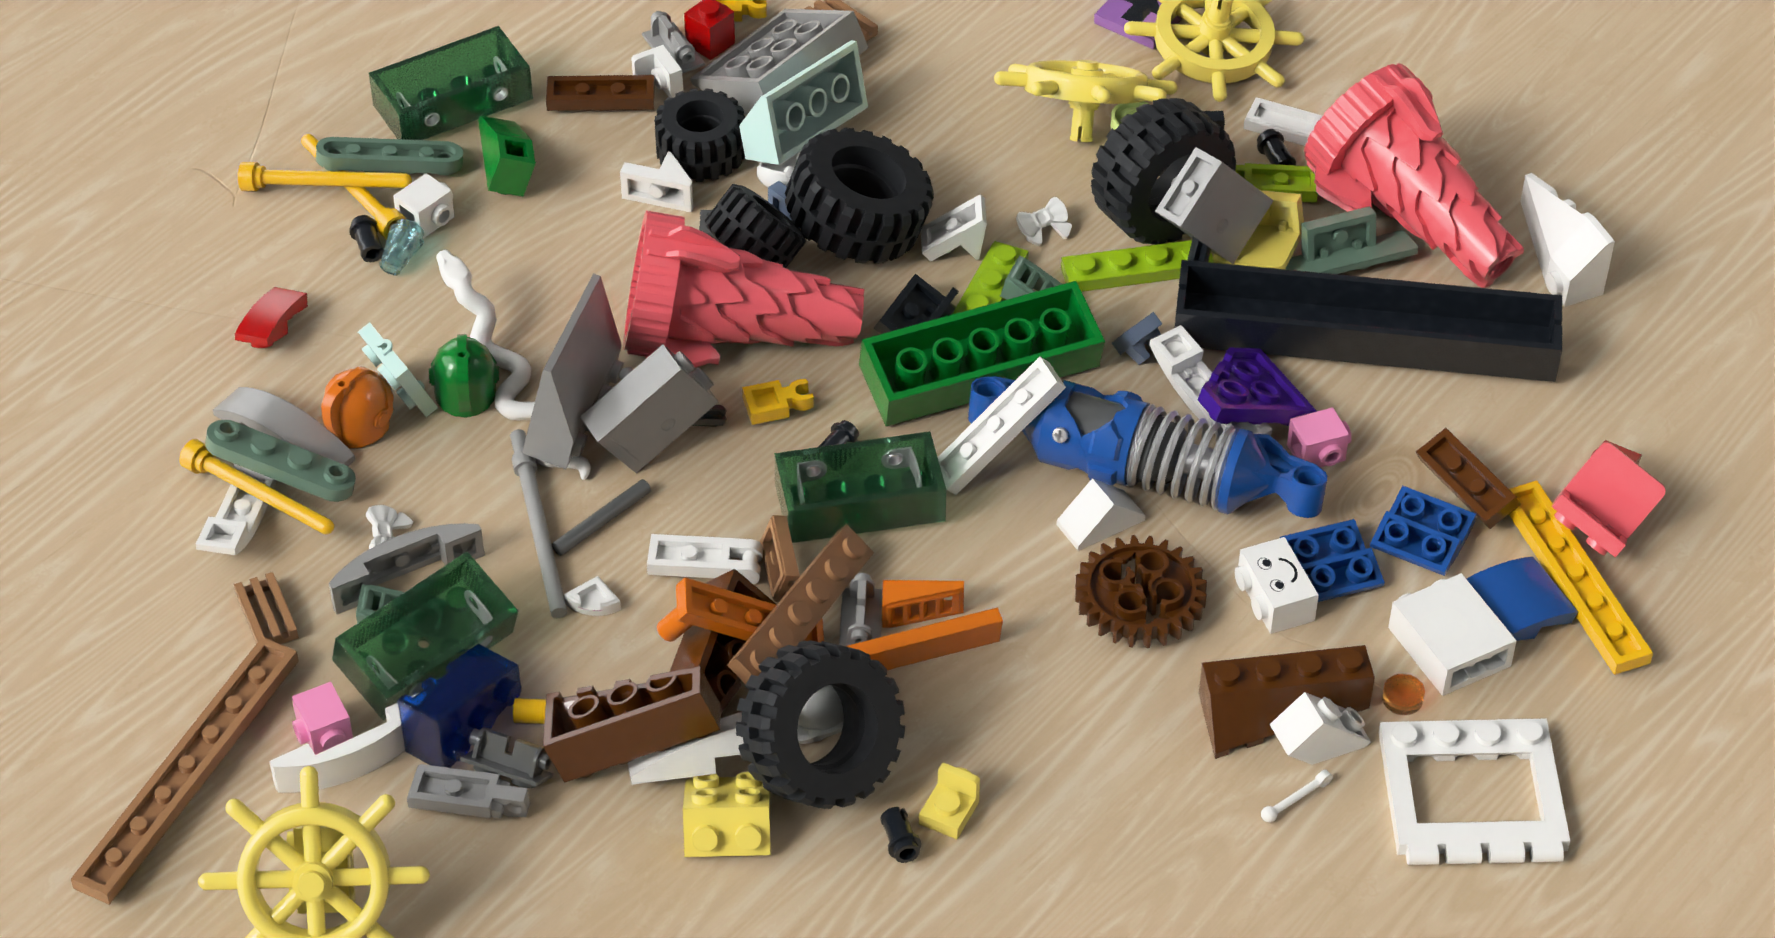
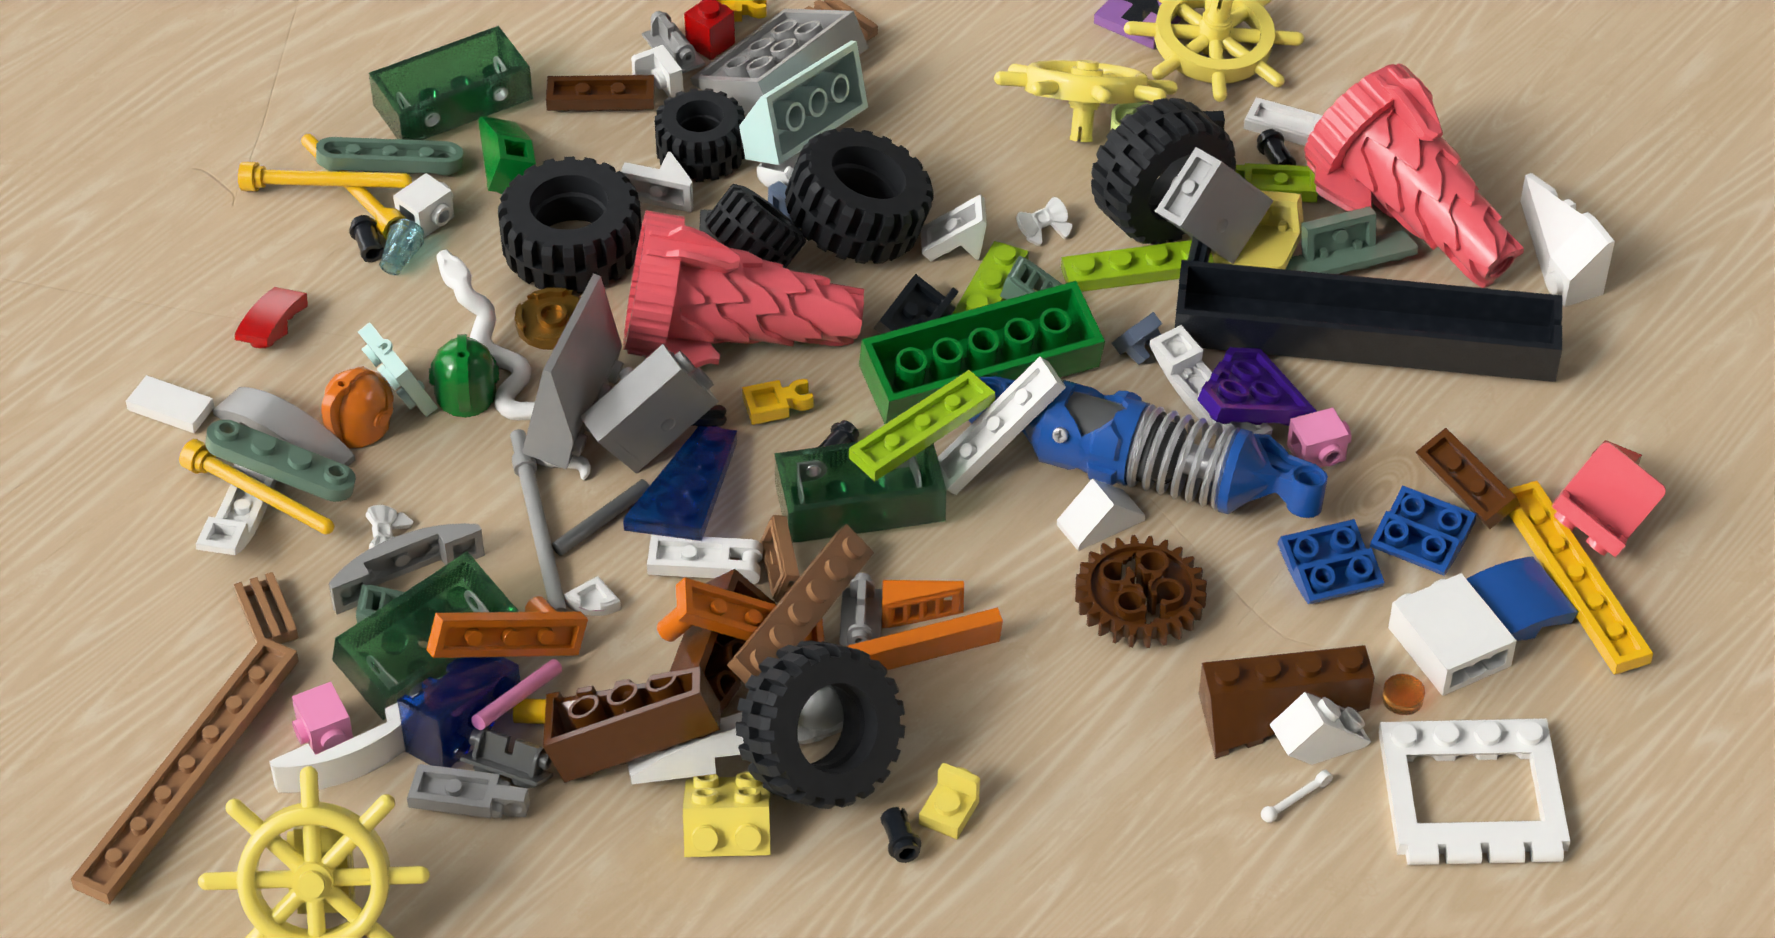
(170, 404): none -> white tile
(508, 634): none -> orange piece
(516, 694): none -> bright pink bar
(540, 327): none -> pearl gold tile
(566, 193): none -> black tyre
(687, 488): none -> clear blue wing
(921, 425): none -> lime plate
(1276, 585): white brick -> none

